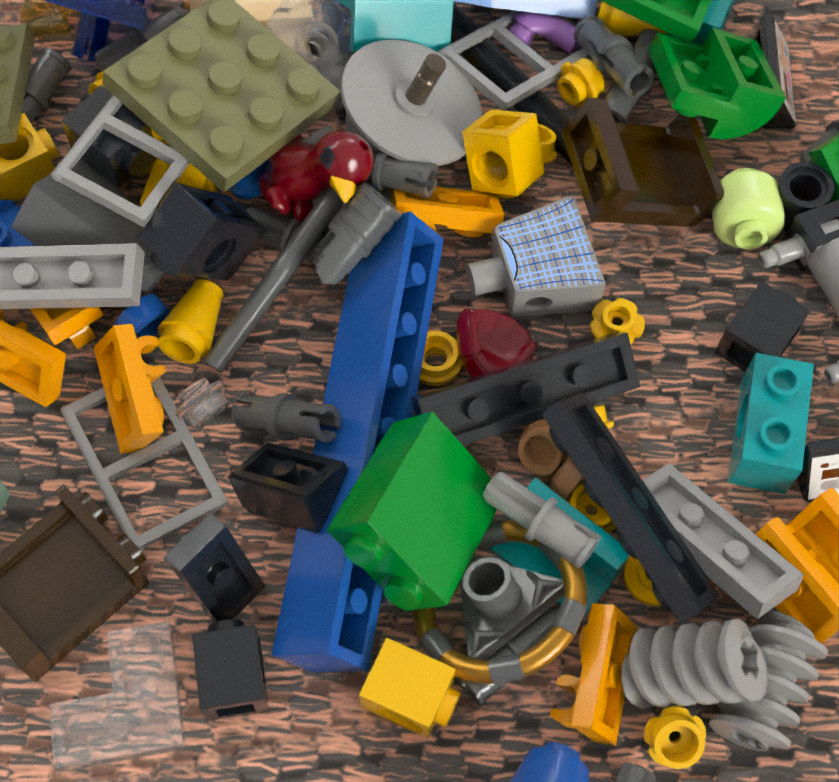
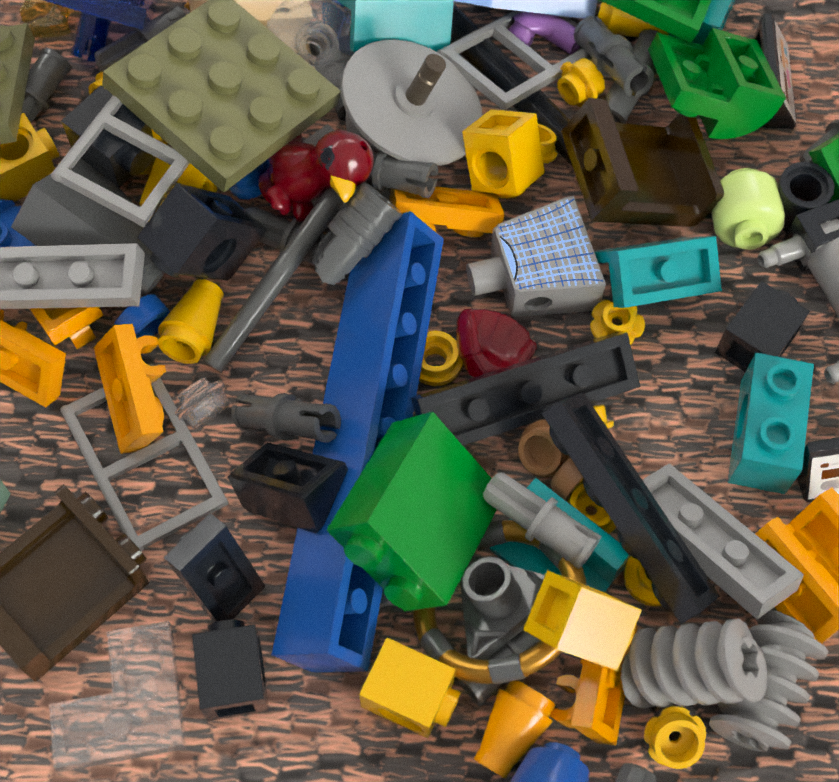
(513, 727): none -> light orange cone
(582, 620): none -> yellow brick
(662, 270): none -> teal panel

